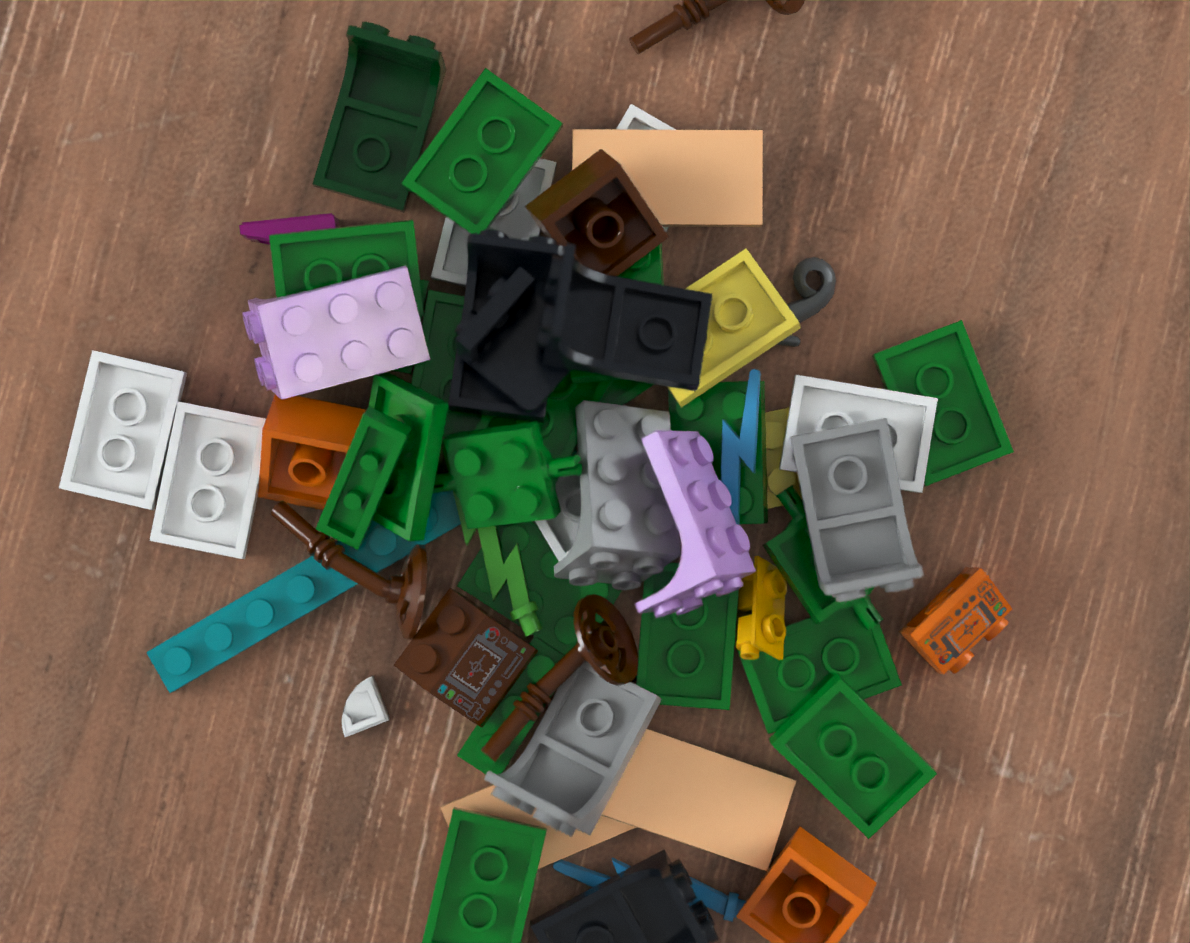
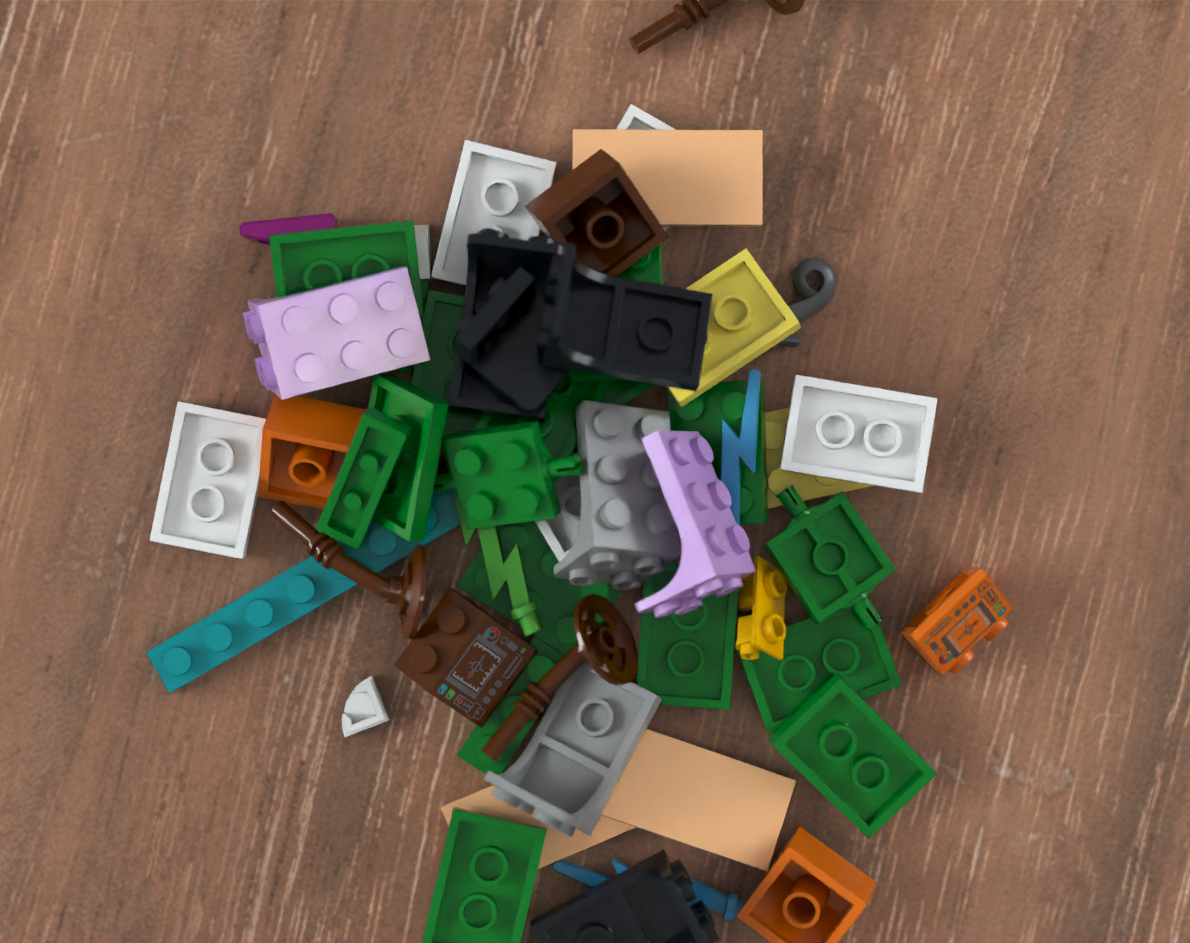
(122, 430): white plate -> none
(380, 116): dark green bracket -> none
(422, 237): none -> white tile
(482, 154): green plate -> none
(854, 510): light grey bracket -> none
(966, 418): green plate -> none

